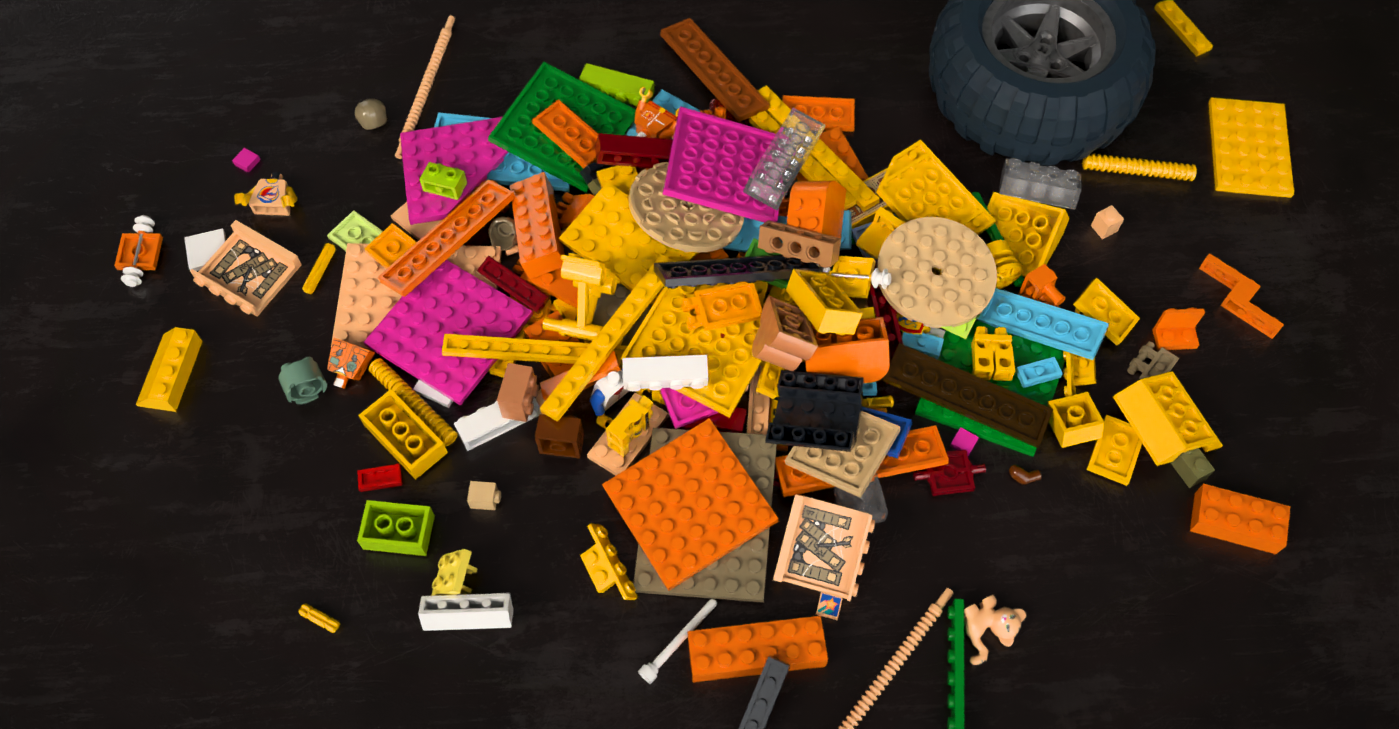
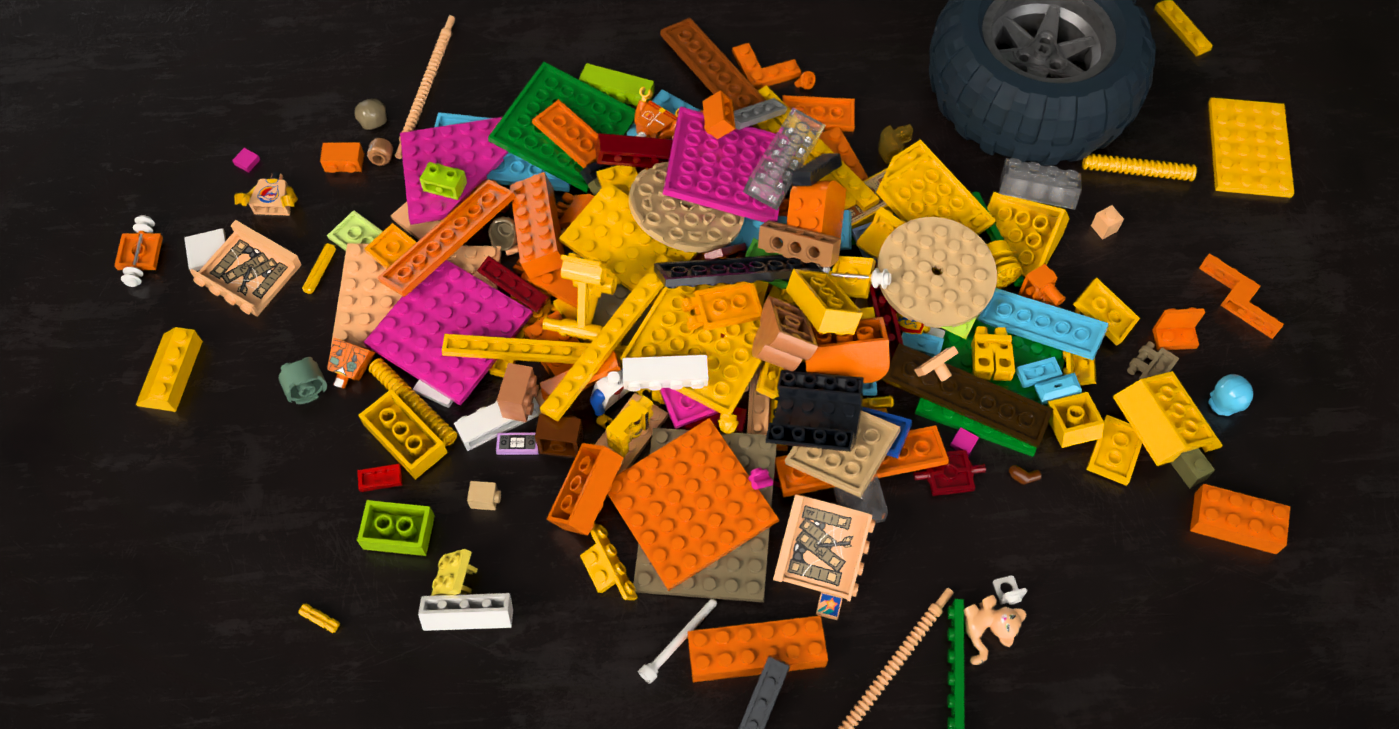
(342, 157): none -> orange brick
(380, 151): none -> medium nougat head
(516, 444): none -> tile
(585, 488): none -> orange brick
(718, 115): none -> orange brick
(726, 251): none -> dark red tile
(728, 424): none -> yellow plate
(758, 113): none -> light grey plate
(760, 76): none -> orange plate
(760, 478): none -> dark pink plate
(806, 80): none -> orange plate
(816, 169): none -> black gear
(892, 141): none -> clear yellow brick
(937, 364): none -> light nougat tile
(1010, 597): none -> white bracket
(1068, 386): none -> medium azure piece
(1231, 395): none -> medium azure hair

